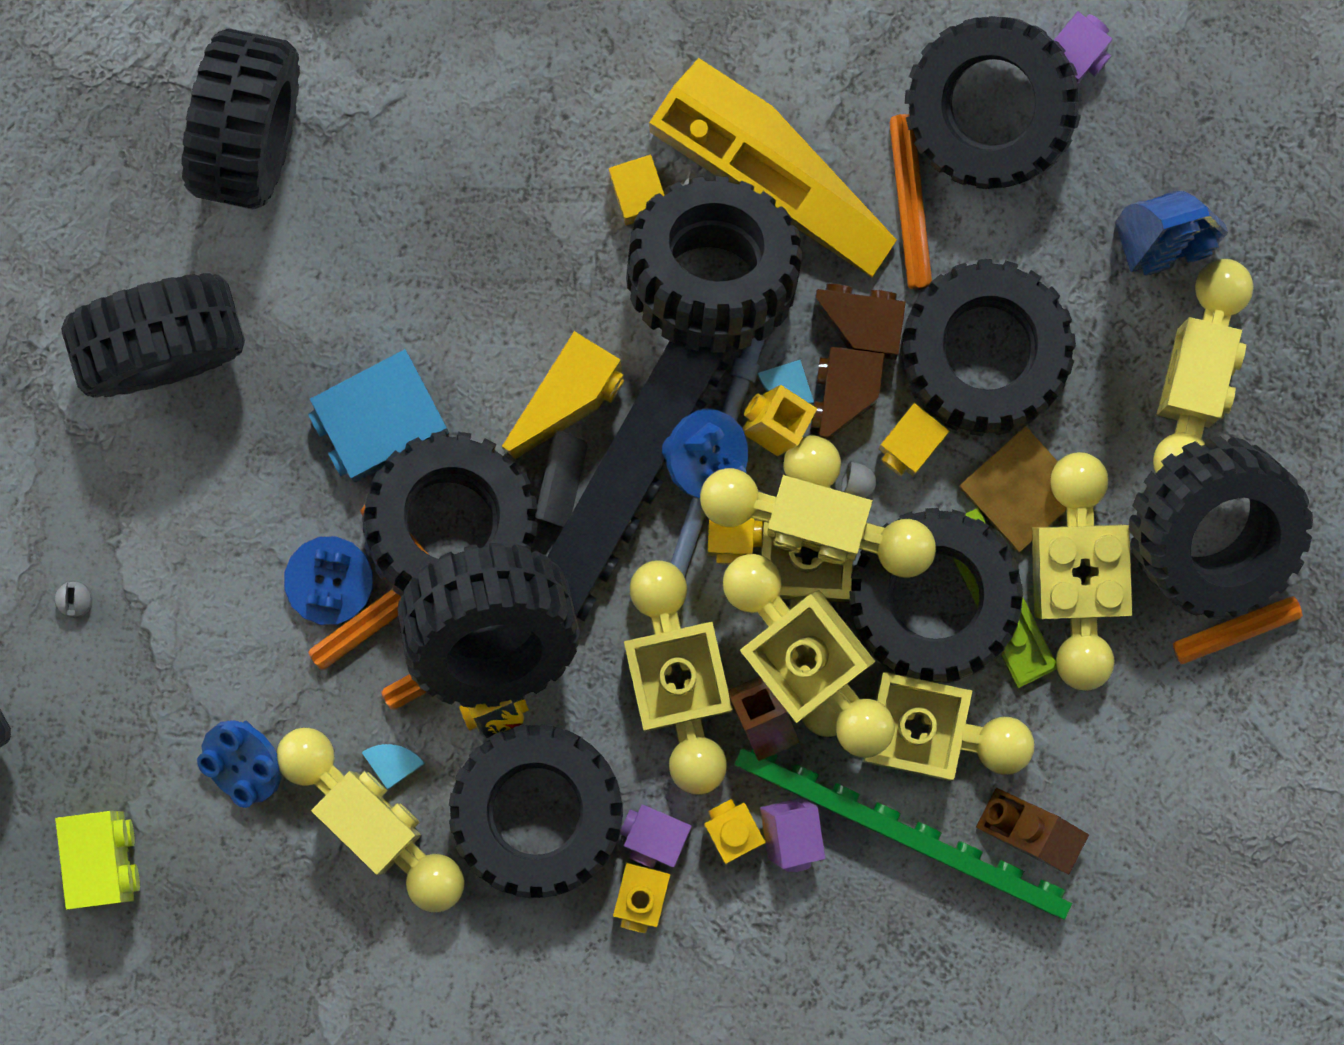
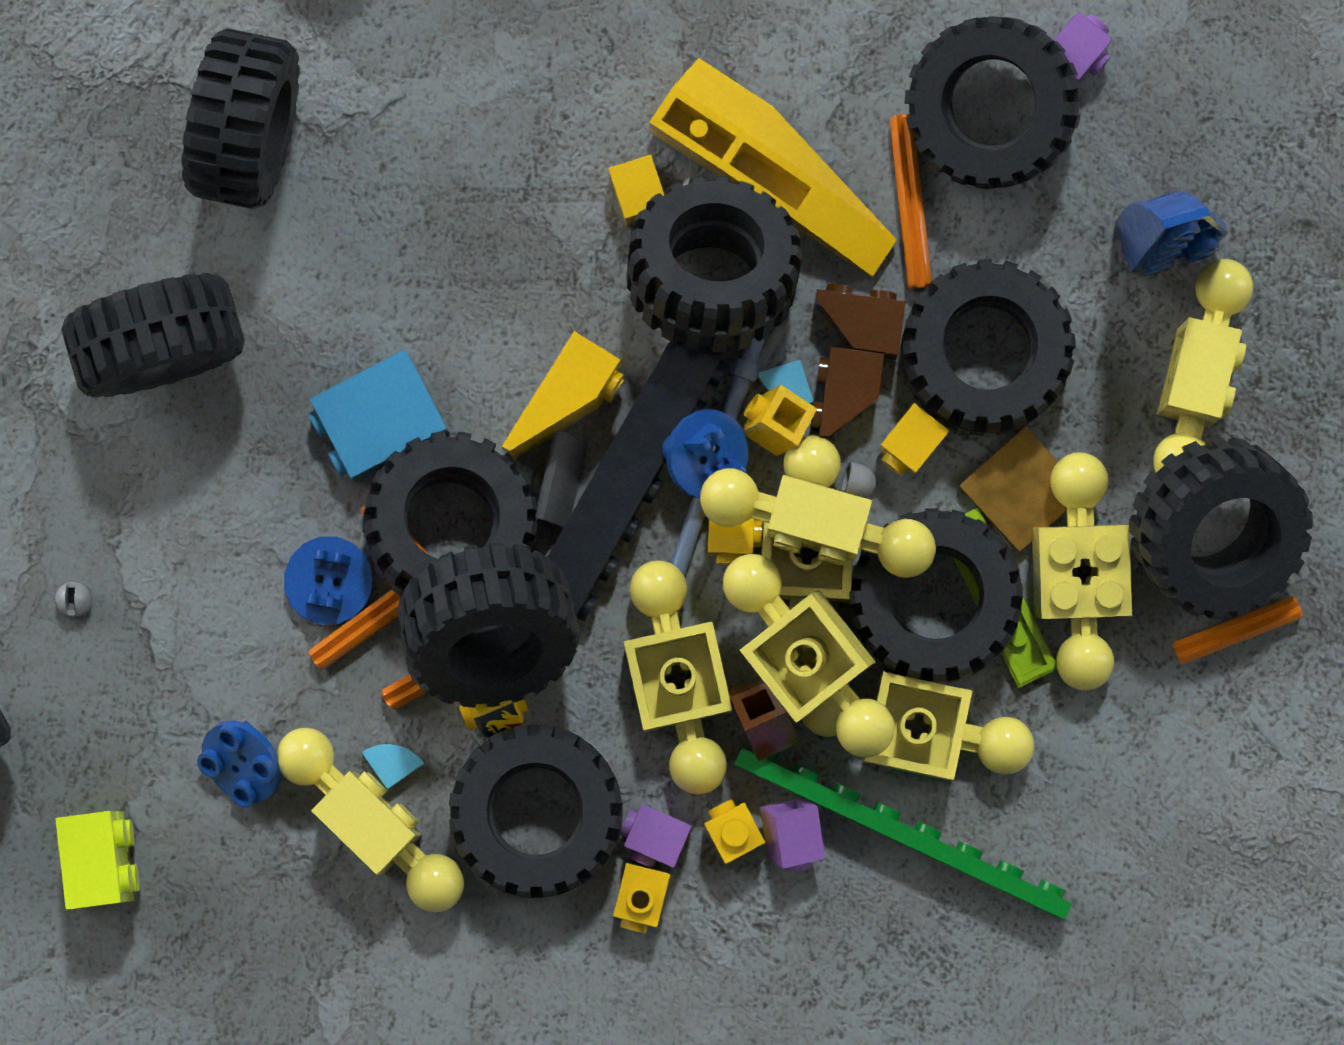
(1032, 830): reddish brown slope -> none

